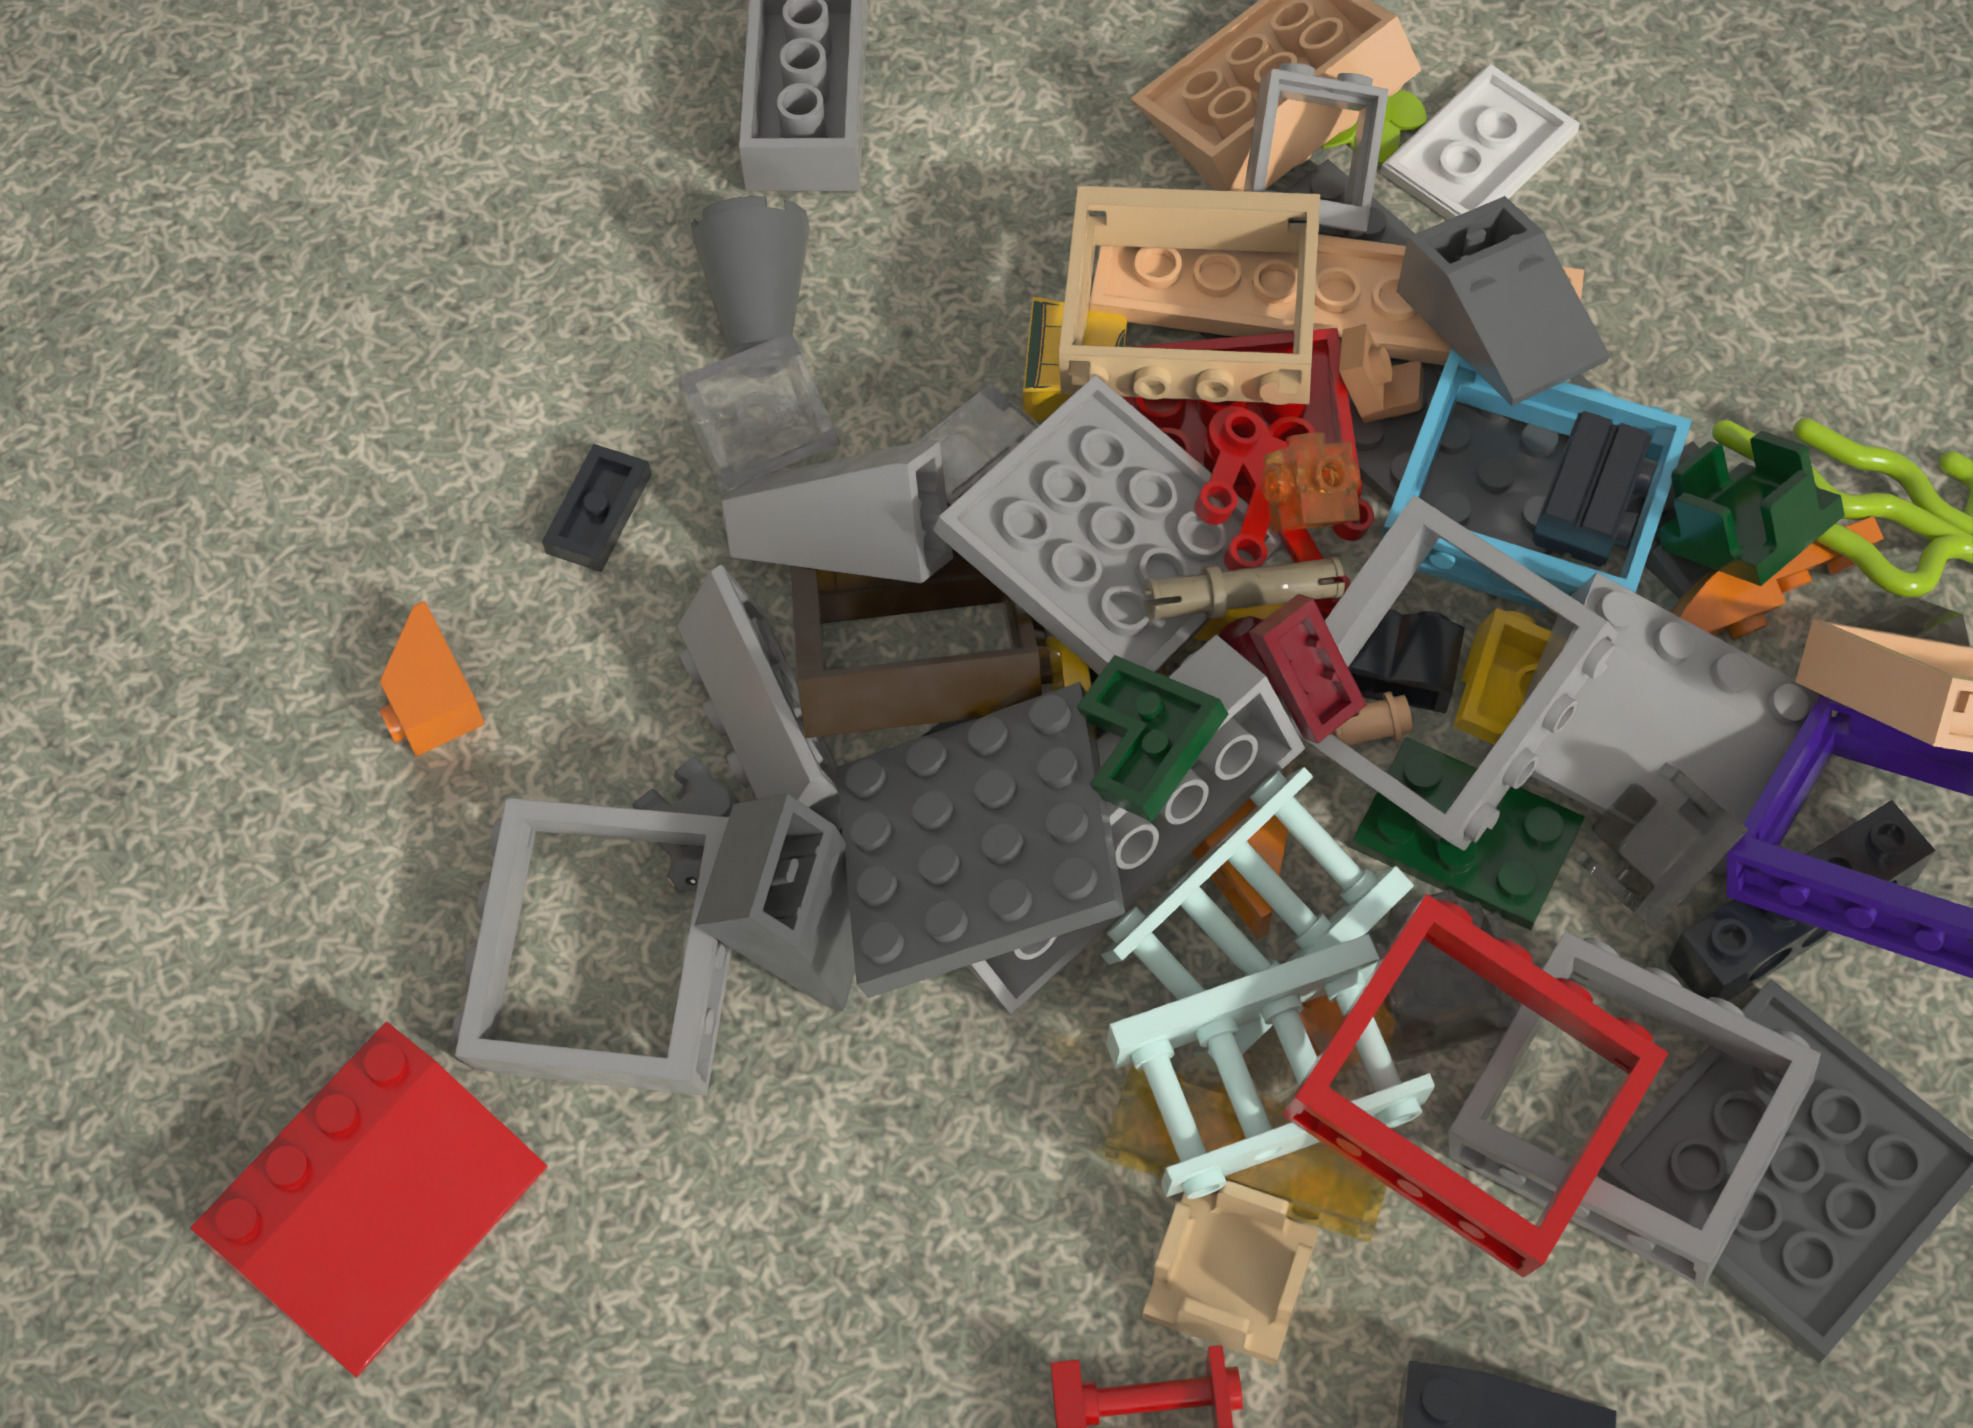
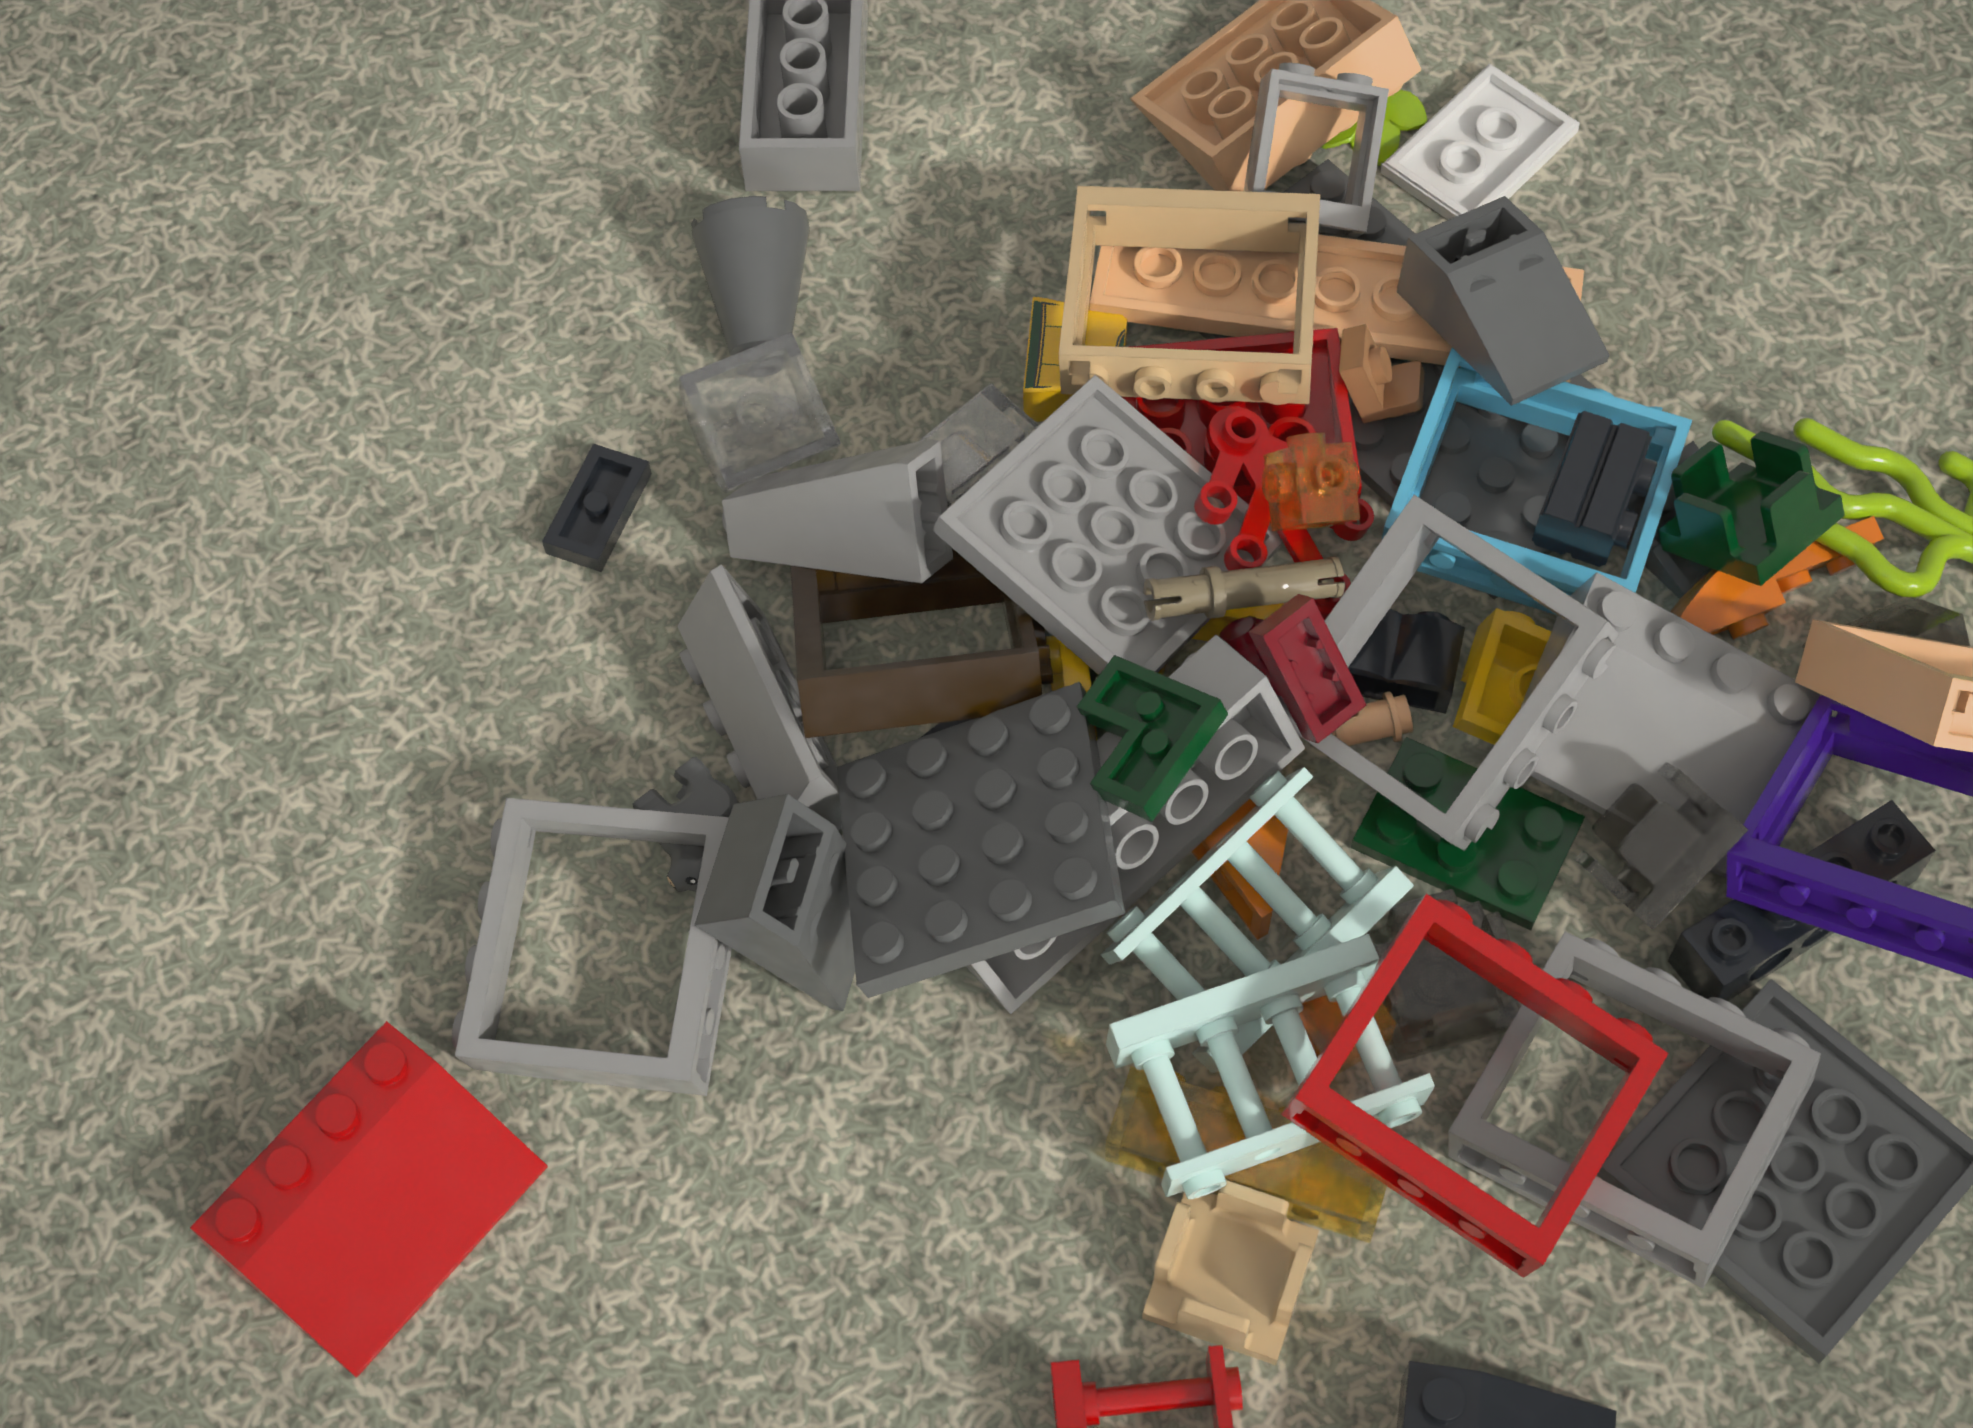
(426, 688): orange slope -> none

